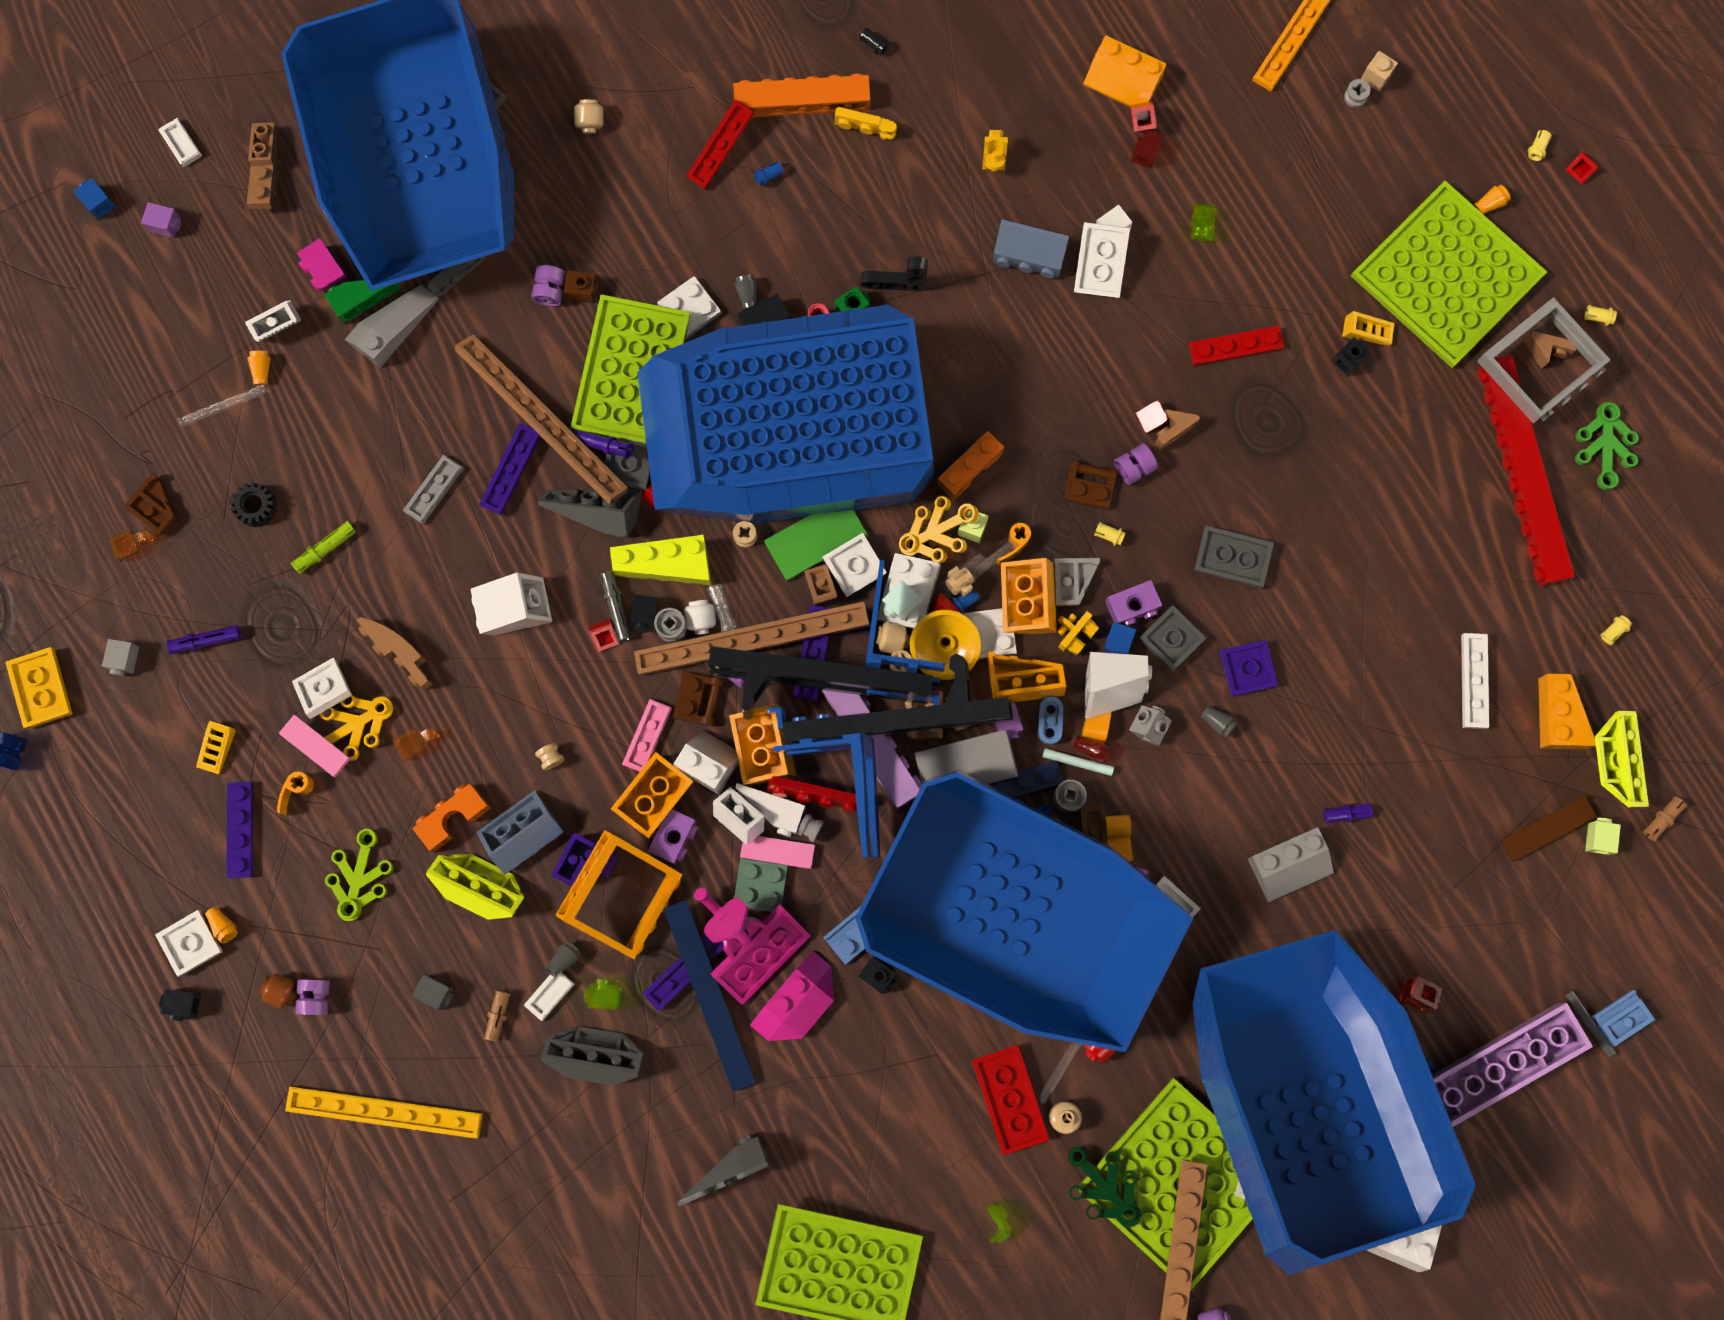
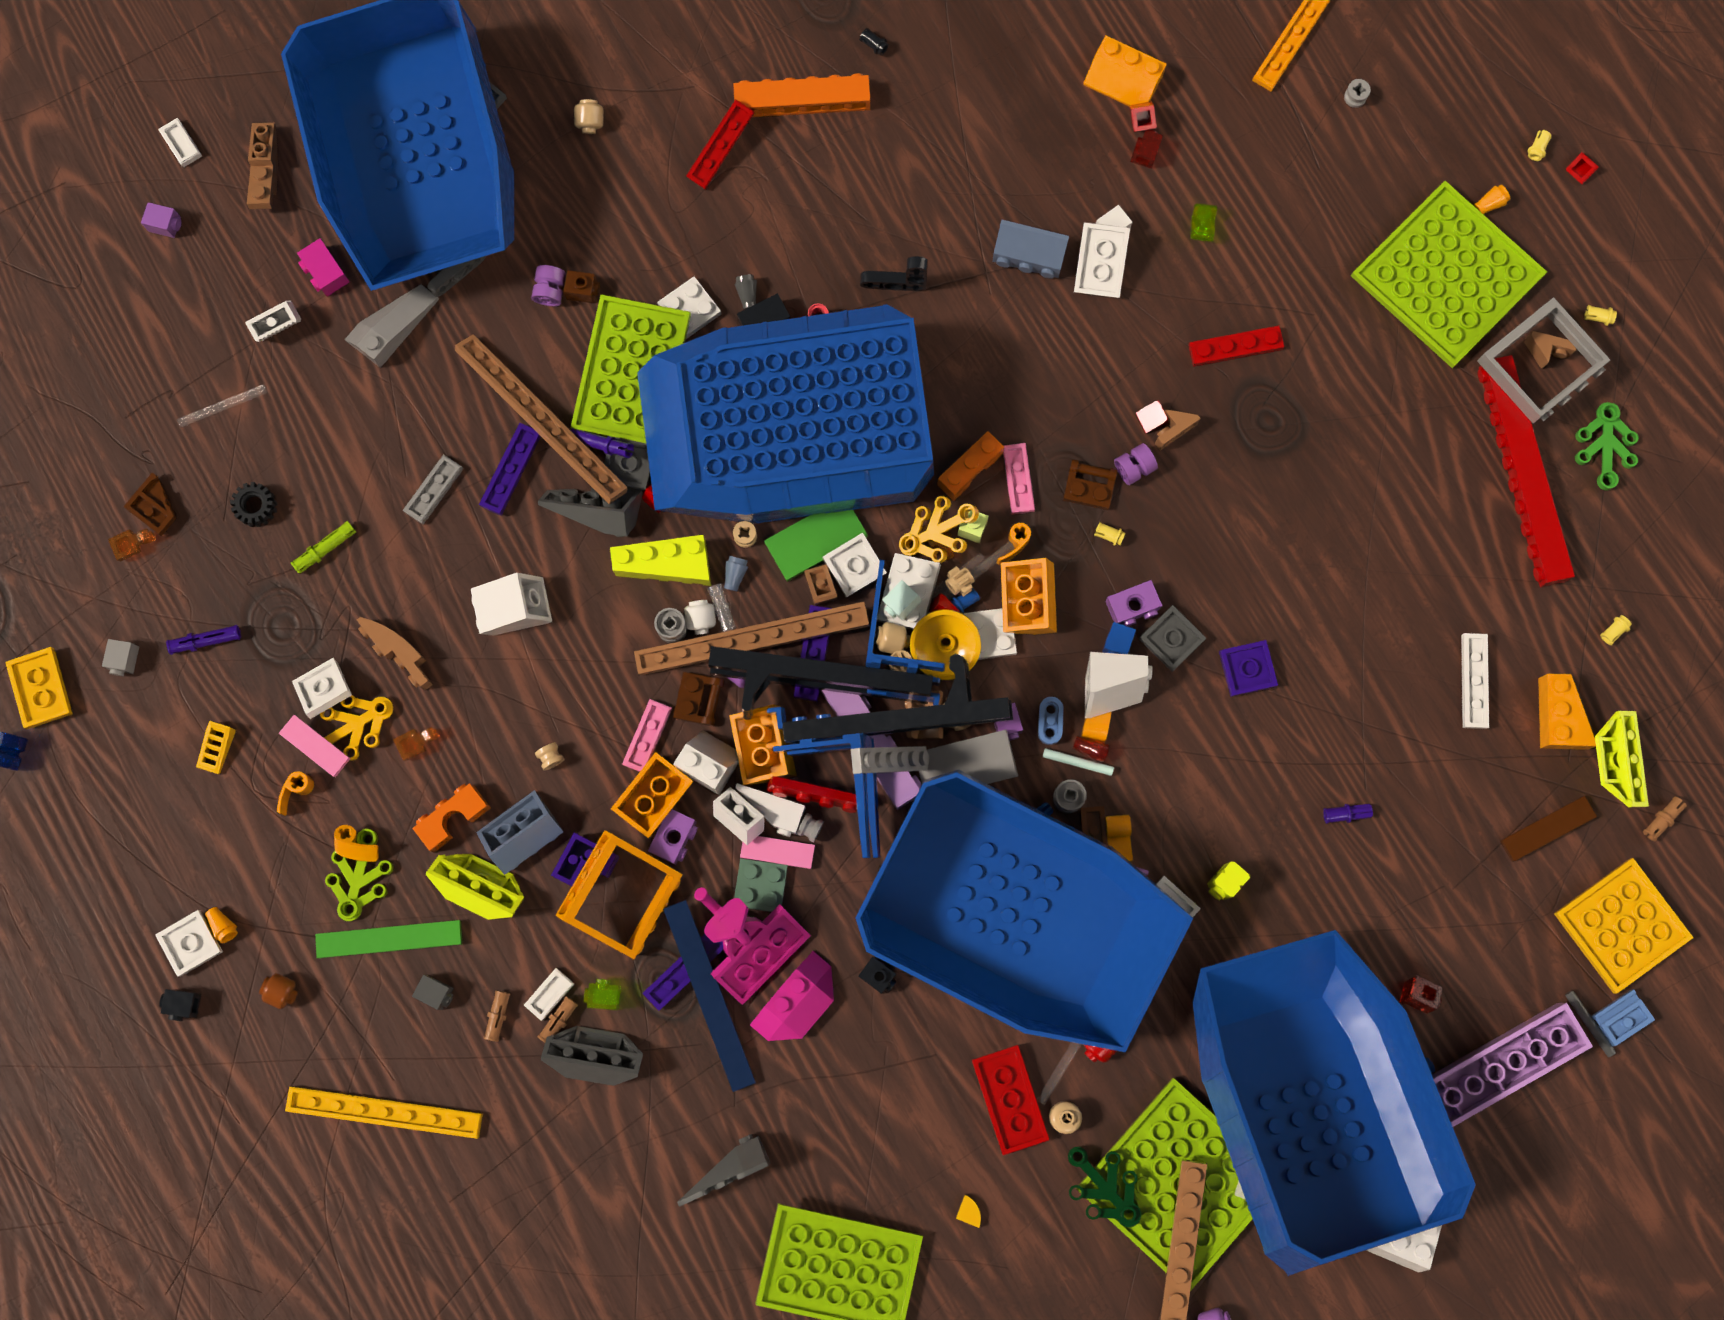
(94, 198): blue brick -> none
(240, 830): dark purple plate -> none
(259, 365): light orange cone -> none
(315, 1006): medium lavender wheel -> none
(346, 845): none -> light orange panel
(356, 297): green slope -> none
(388, 939): none -> bright green tile
(564, 957): dark grey cone -> none
(567, 1007): none -> medium nougat pin
(603, 635): red slope -> none
(613, 598): dark grey pin -> none
(643, 613): black brick -> none
(734, 572): none -> sand blue cone
(768, 173): blue pin -> none
(846, 939): medium blue plate -> none
(852, 295): green brick -> none
(865, 123): yellow hinge -> none
(889, 759): none -> light grey plate
(969, 1212): none -> yellow tile
(995, 151): yellow hips -> none
(999, 1216): clear neon green bracket -> none
(1018, 478): none -> bright pink tile
(1024, 678): light orange wedge -> none
(1031, 780): dark blue plate -> none
(1072, 579): light grey wing -> none
(1084, 625): yellow hips -> none
(1150, 724): light grey brick -> none
(1219, 721): dark grey cone -> none
(1227, 881): none -> neon yellow brick
(1233, 557): dark grey plate -> none
(1292, 864): light grey slope -> none
(1346, 360): black brick -> none
(1354, 324): yellow slope -> none
(1379, 71): tan brick -> none
(1603, 837): yellowish green brick -> none
(1623, 925): none -> yellow plate

